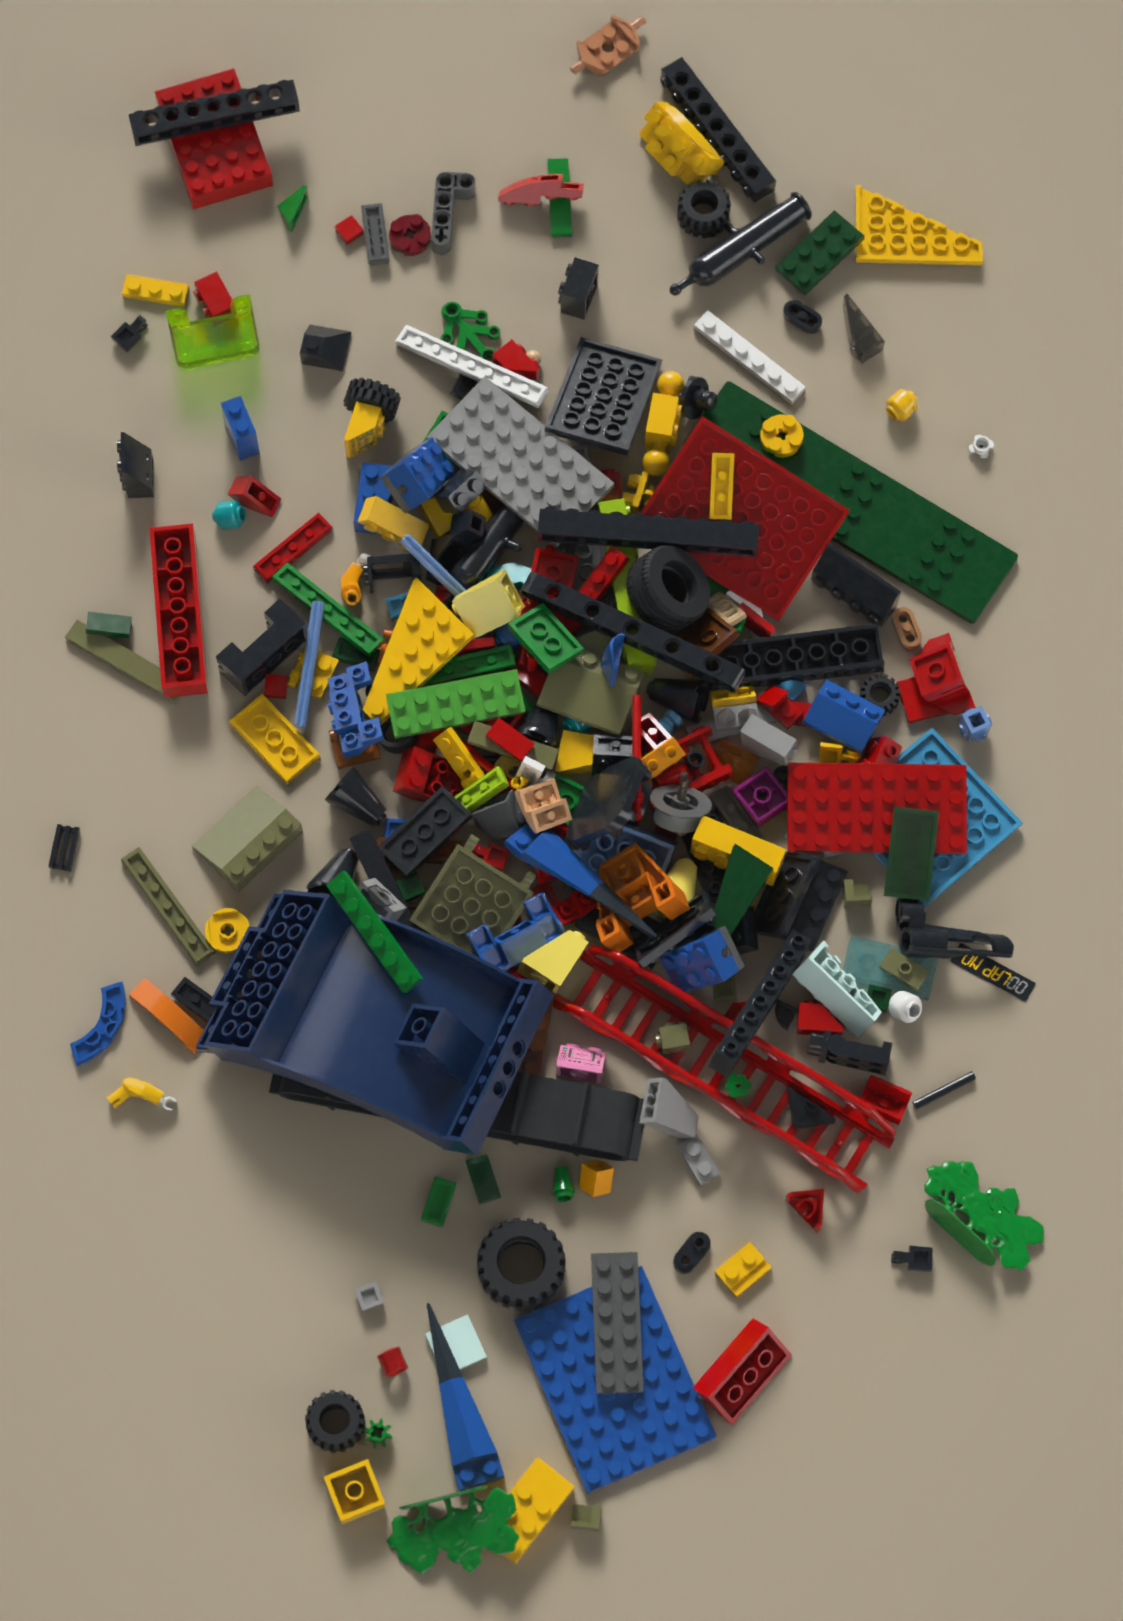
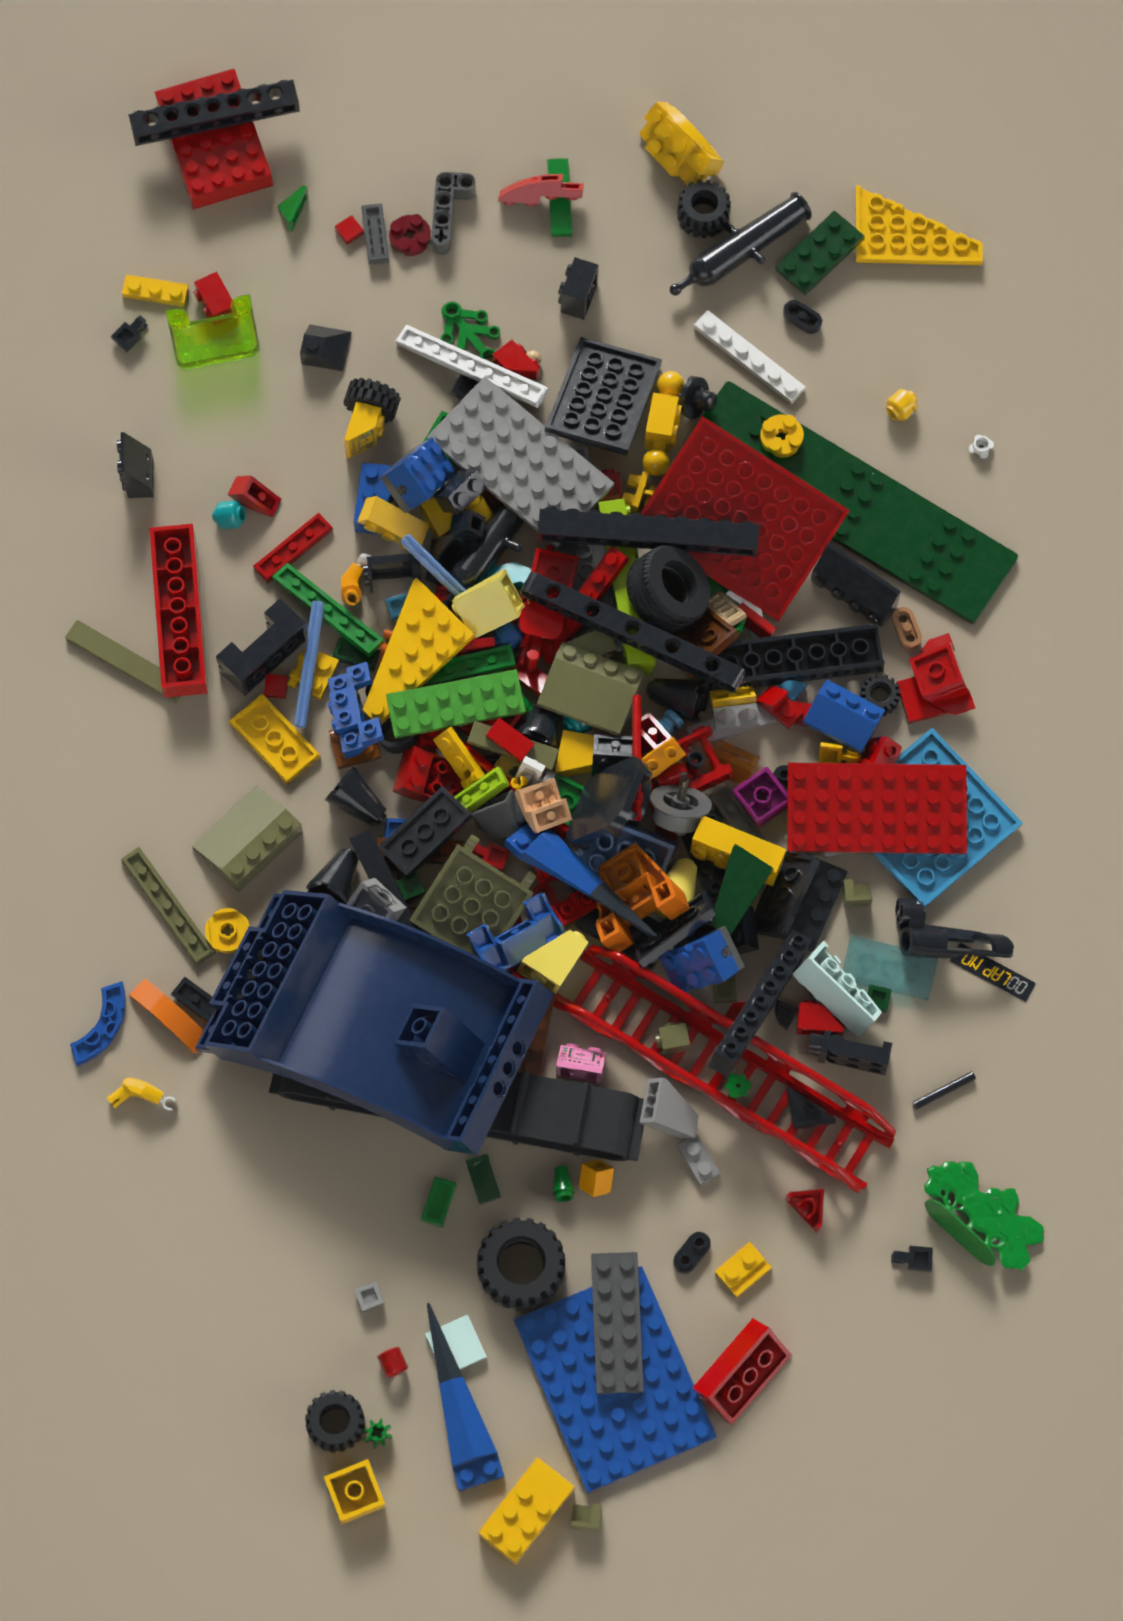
(67, 829): black tile -> none
(108, 625): dark green tile -> none
(240, 428): blue brick -> none
(374, 932): green plate -> none
(459, 1533): green plant -> none
(545, 638): green plate -> none
(611, 658): blue slope -> none
(617, 34): nougat plate -> none
(681, 72): black brick -> none
(721, 486): yellow plate -> none
(767, 741): light grey slope -> none
(862, 336): clear smoke slope -> none
(886, 1098): red bracket -> none
(904, 969): olive plate -> none
(905, 1006): white head -> none
(911, 853): dark green plate -> none
(977, 718): medium blue brick -> none

